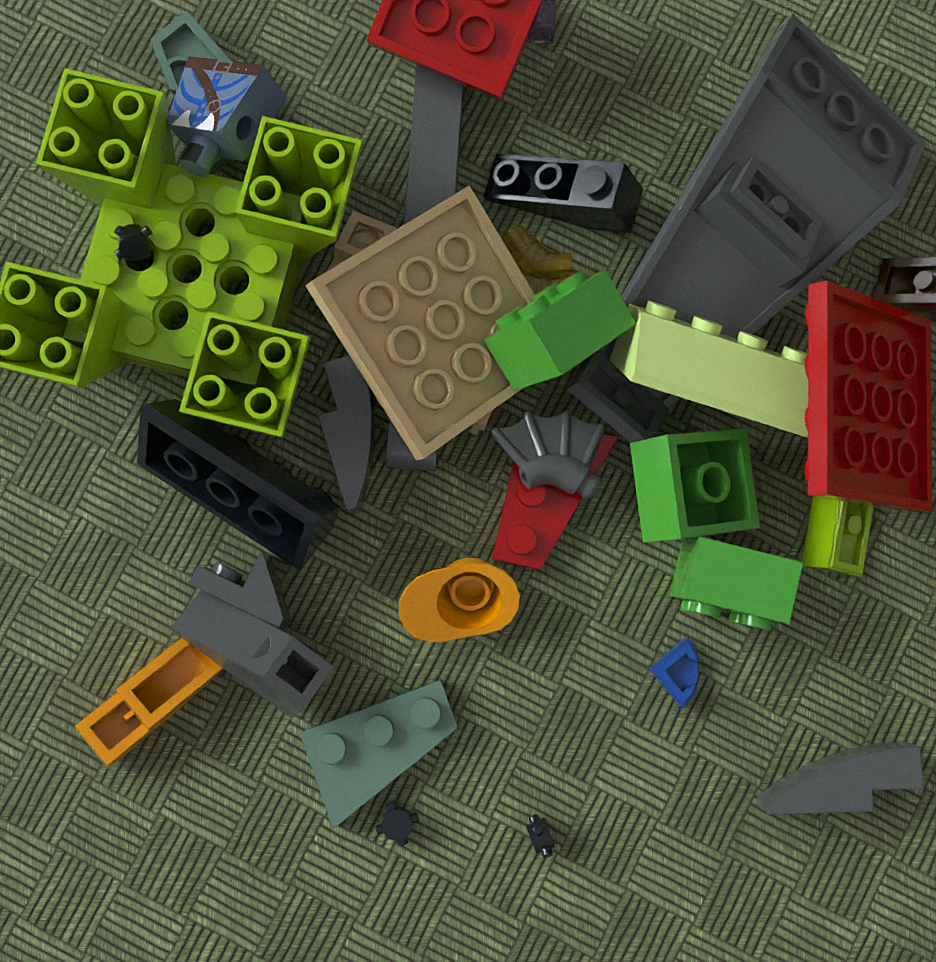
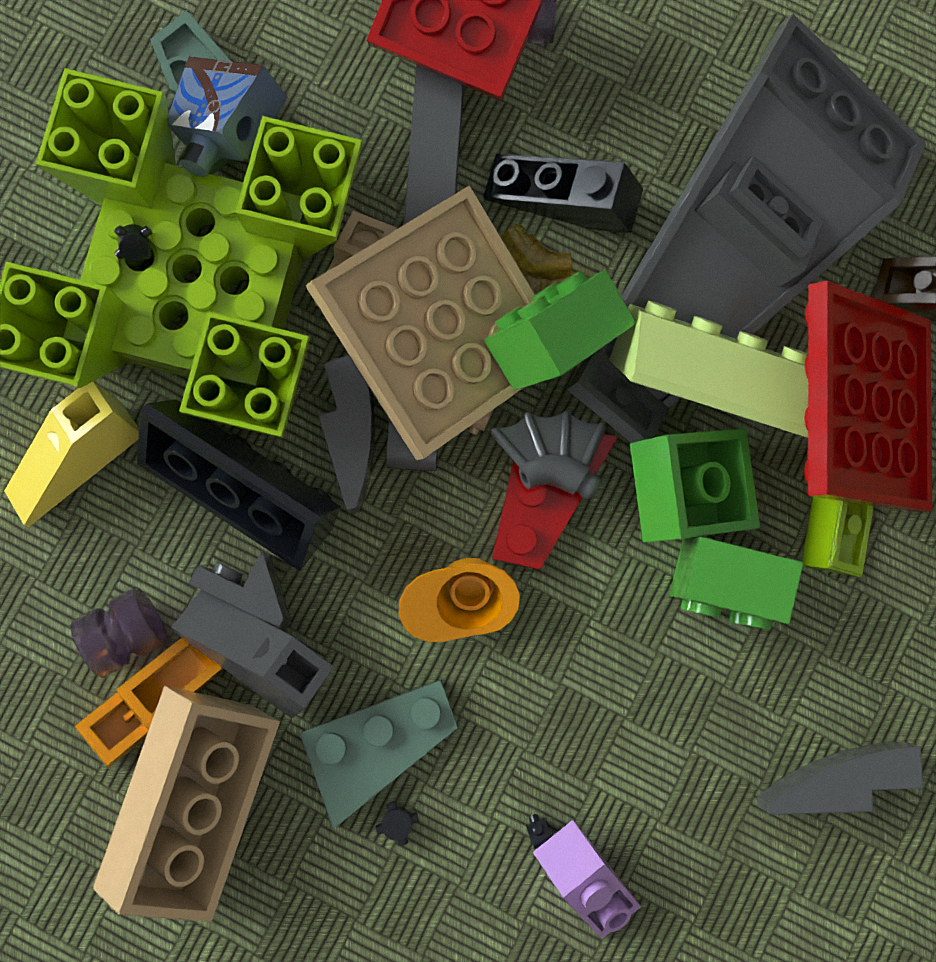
(69, 449): none -> light yellow slope
(112, 635): none -> wheel
(185, 807): none -> tan brick
(586, 880): none -> lavender slope
(678, 671): blue tile -> none

